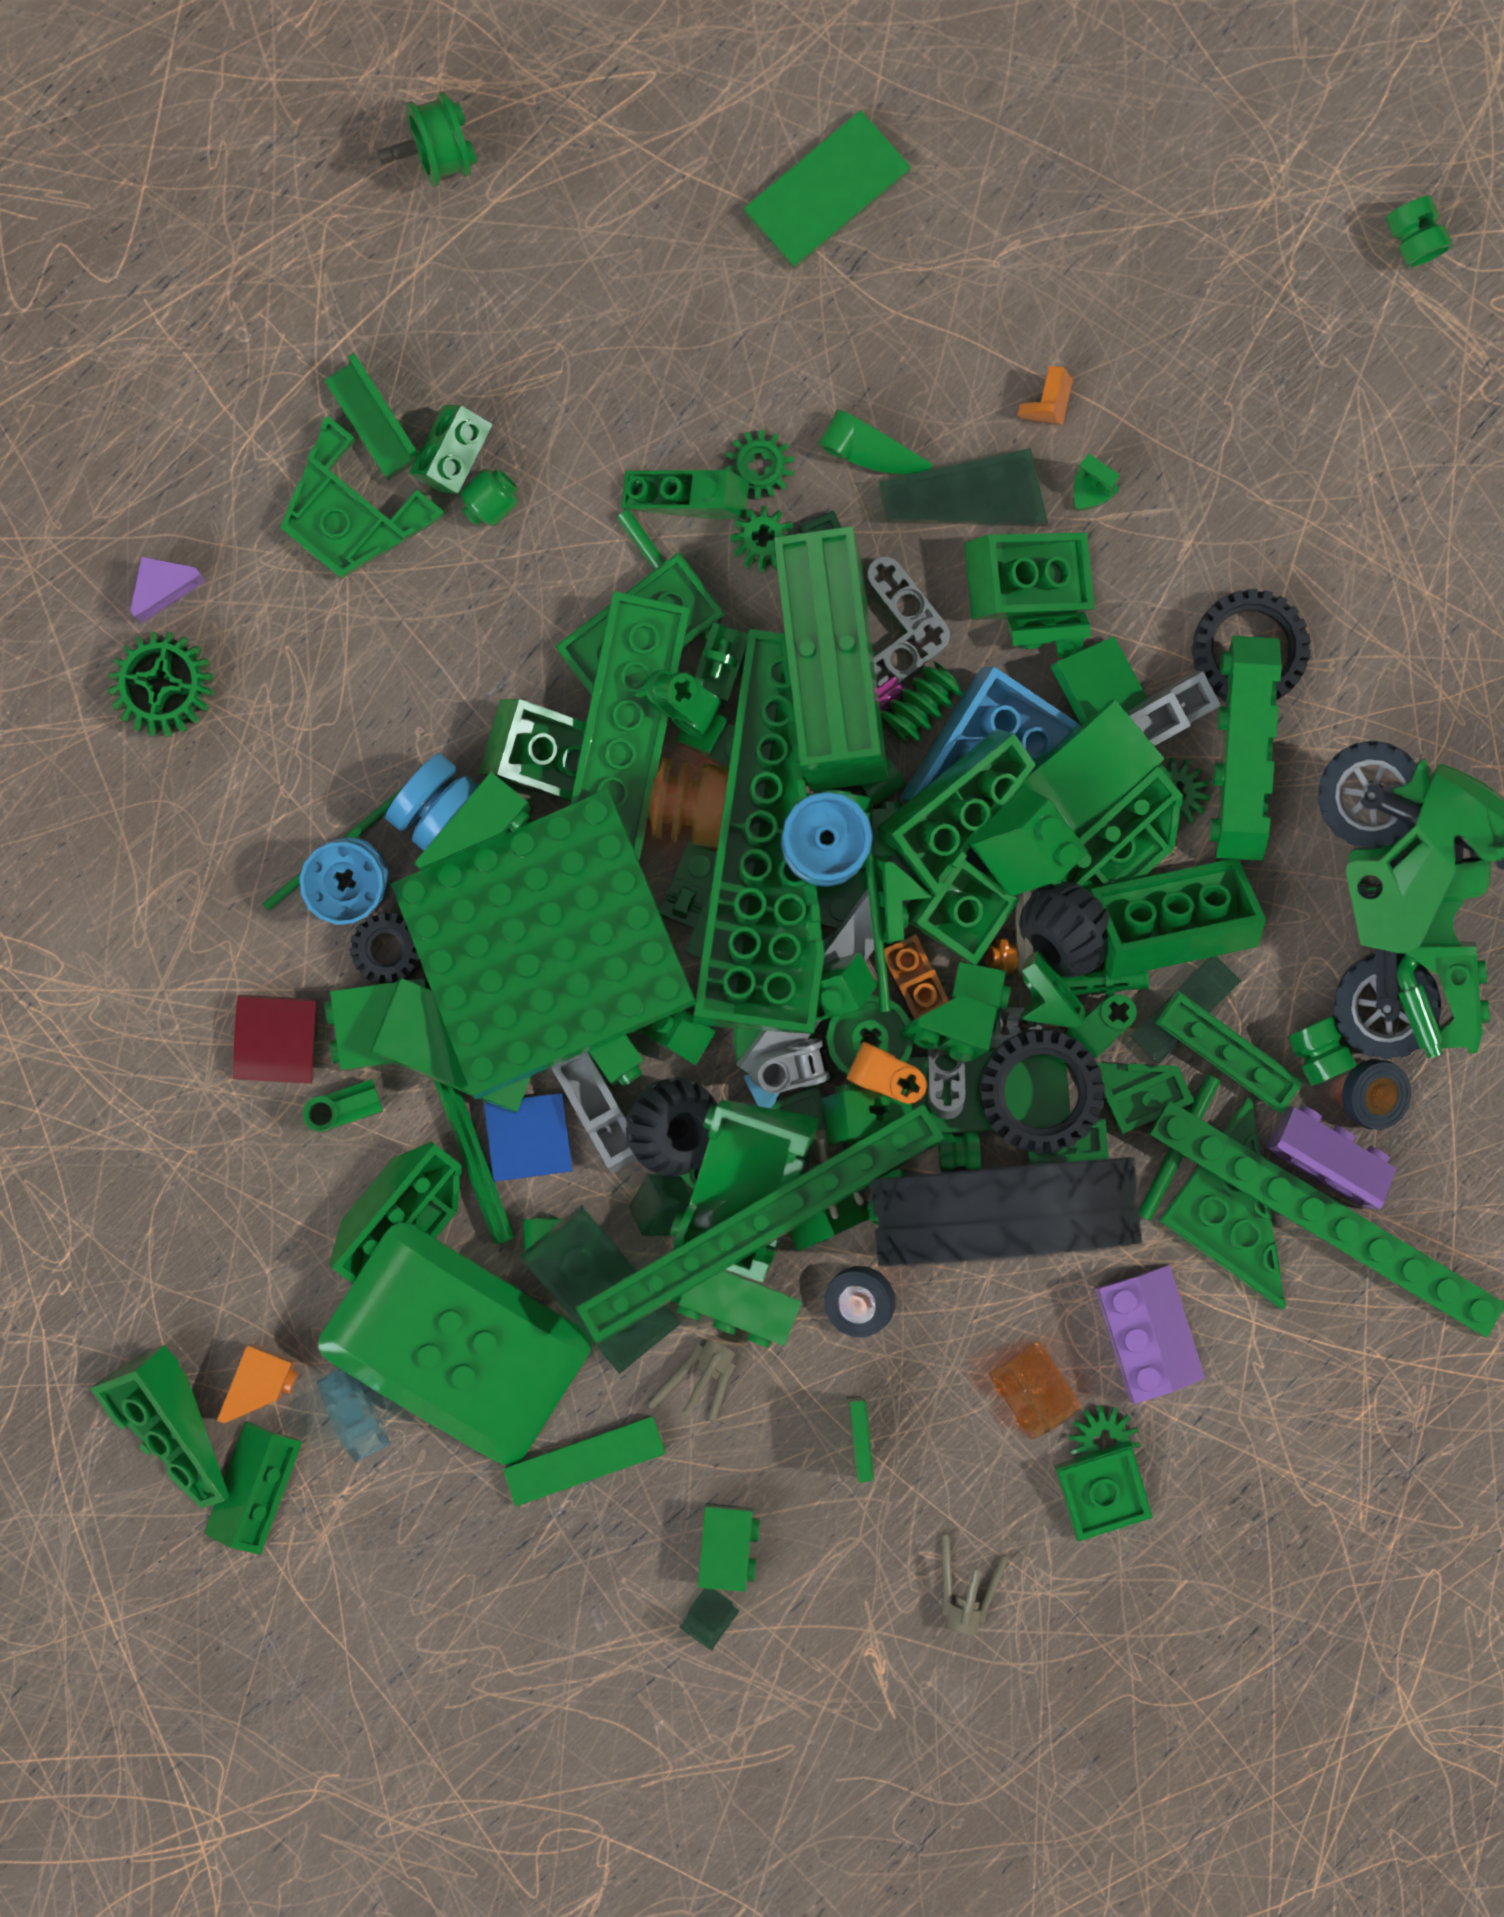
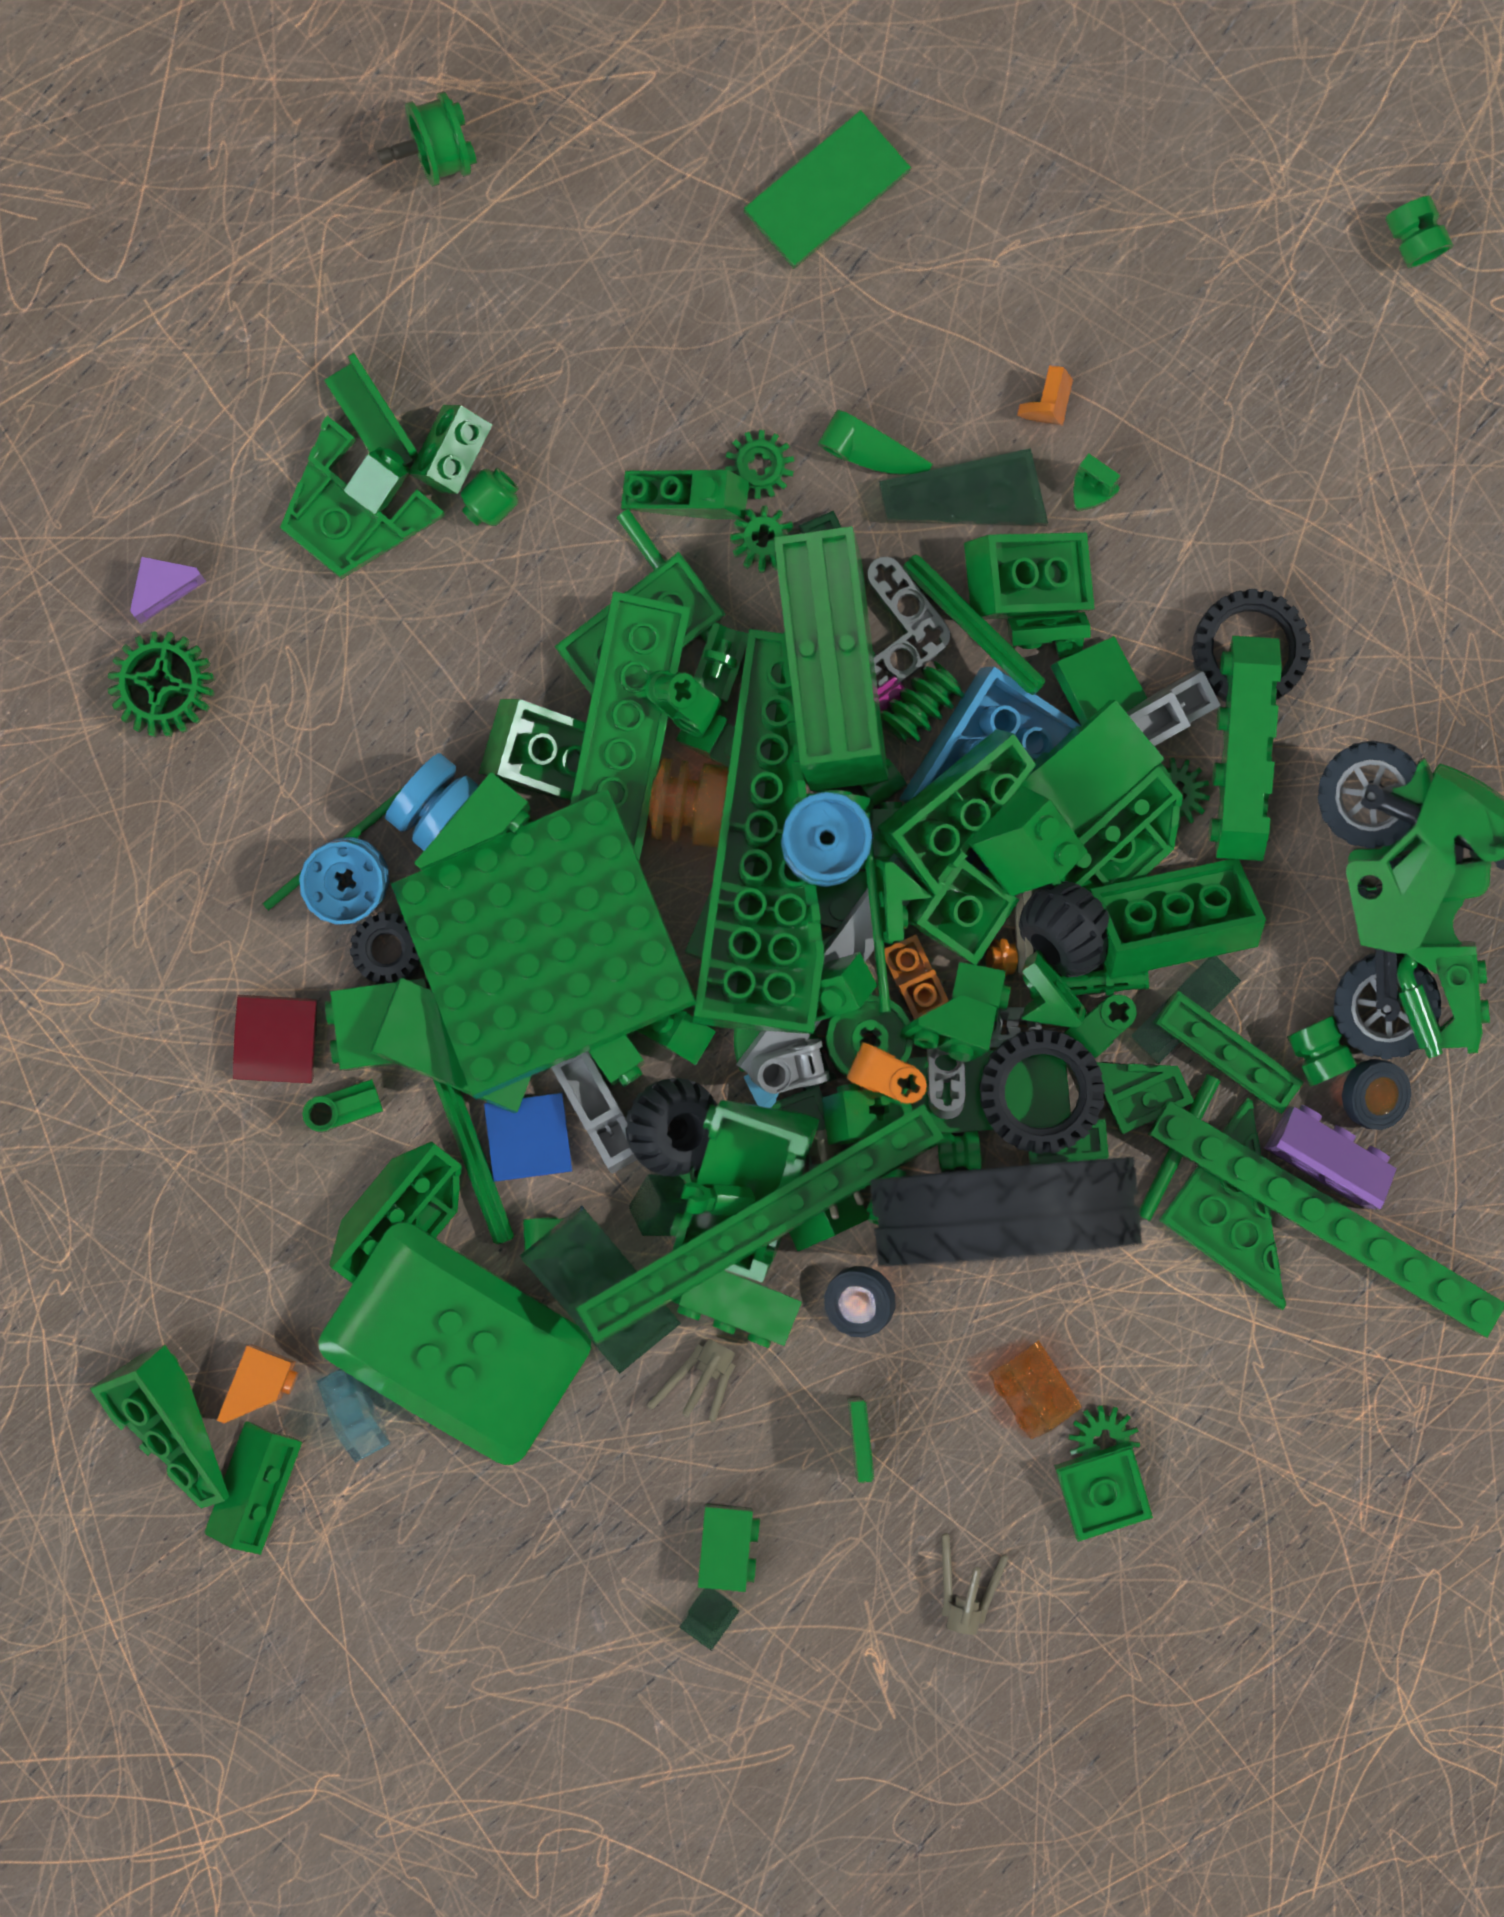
(378, 479): none -> brick
(584, 1461): green tile -> none
(690, 886): green hinge -> none
(718, 1199): none -> green bar
(974, 625): none -> green axle
(1149, 1334): medium lavender slope -> none

